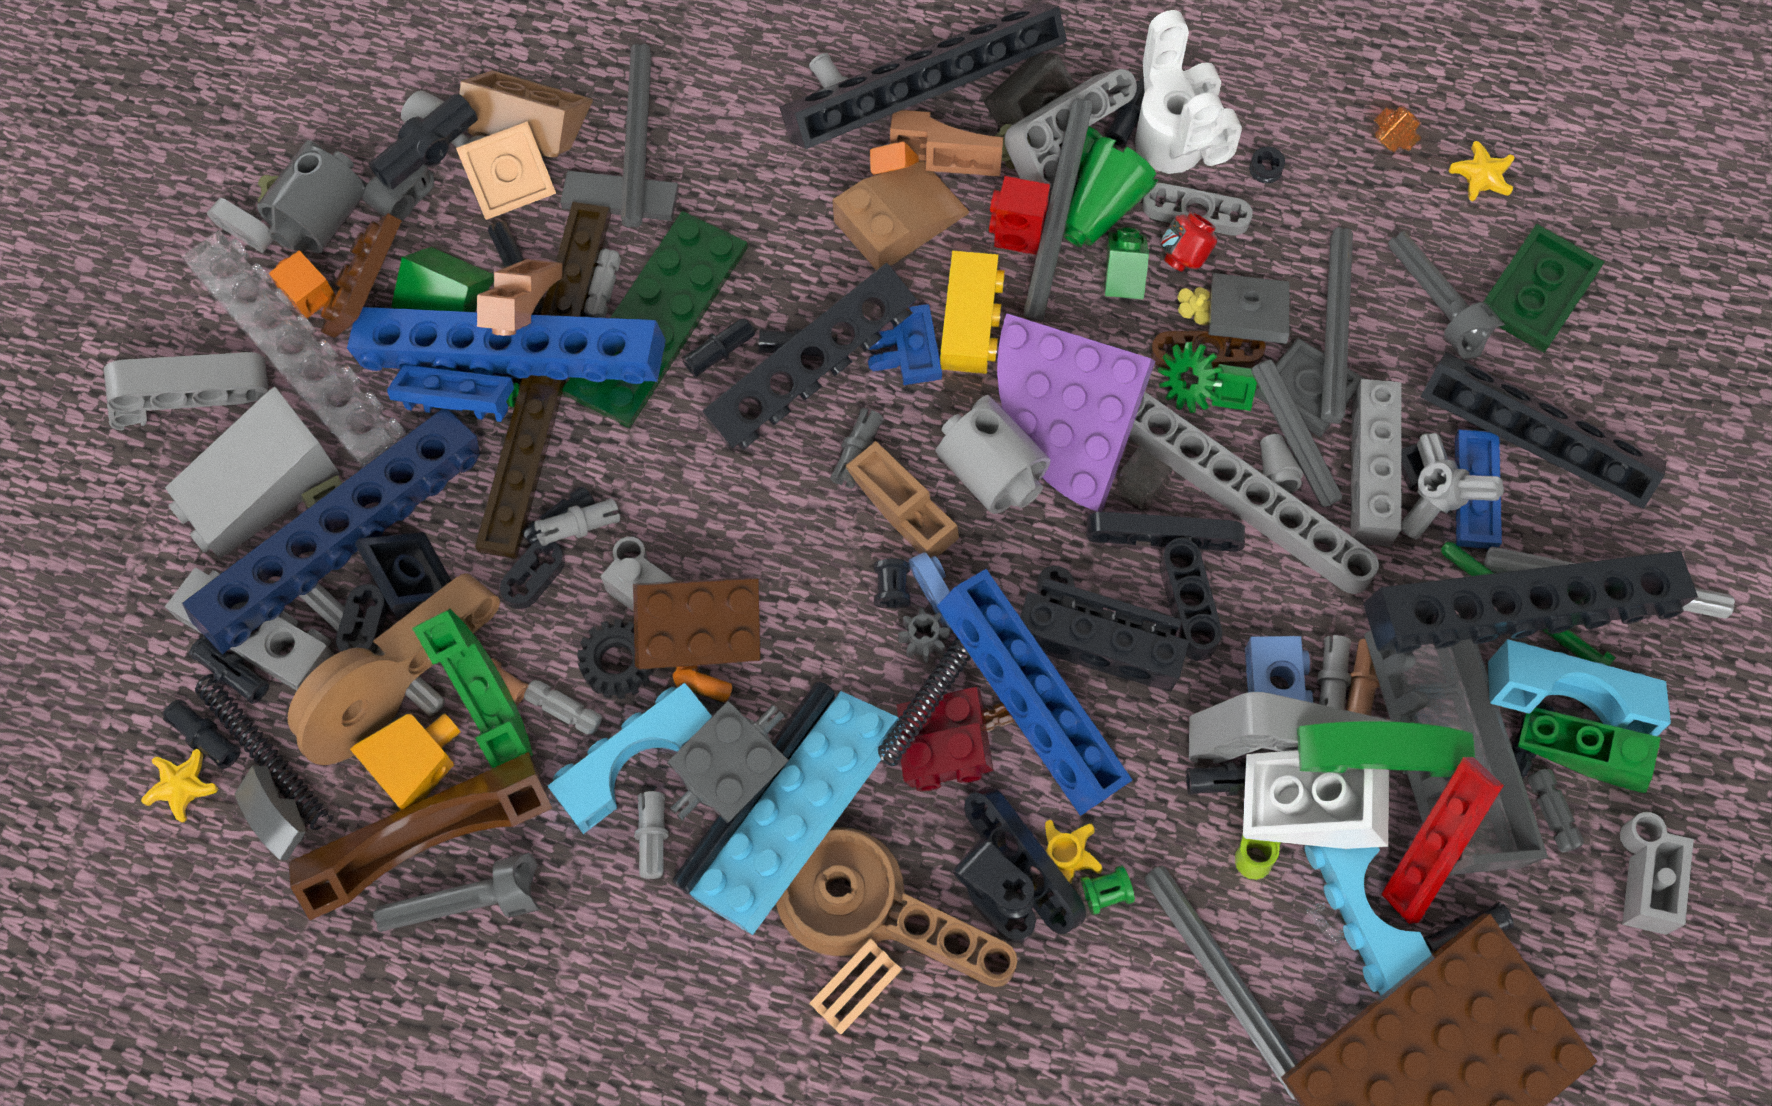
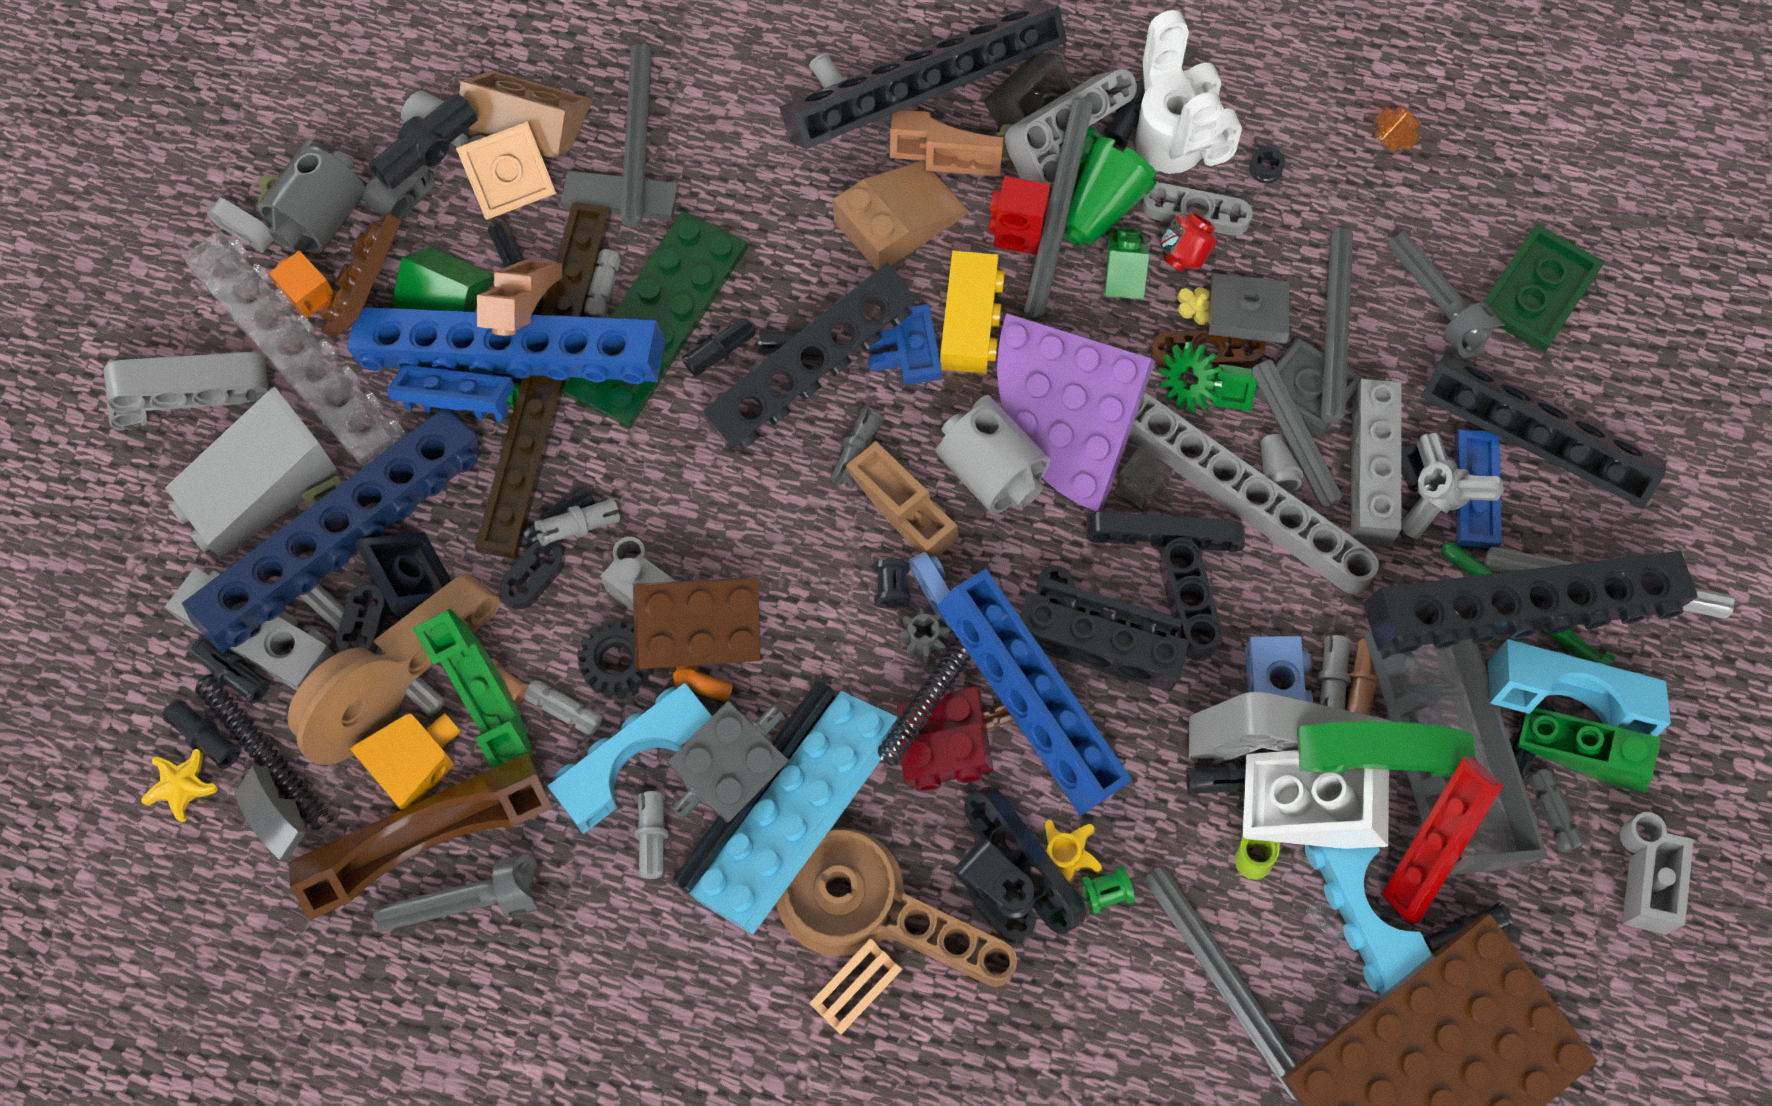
(891, 157): orange slope -> none
(1484, 172): yellow animal -> none

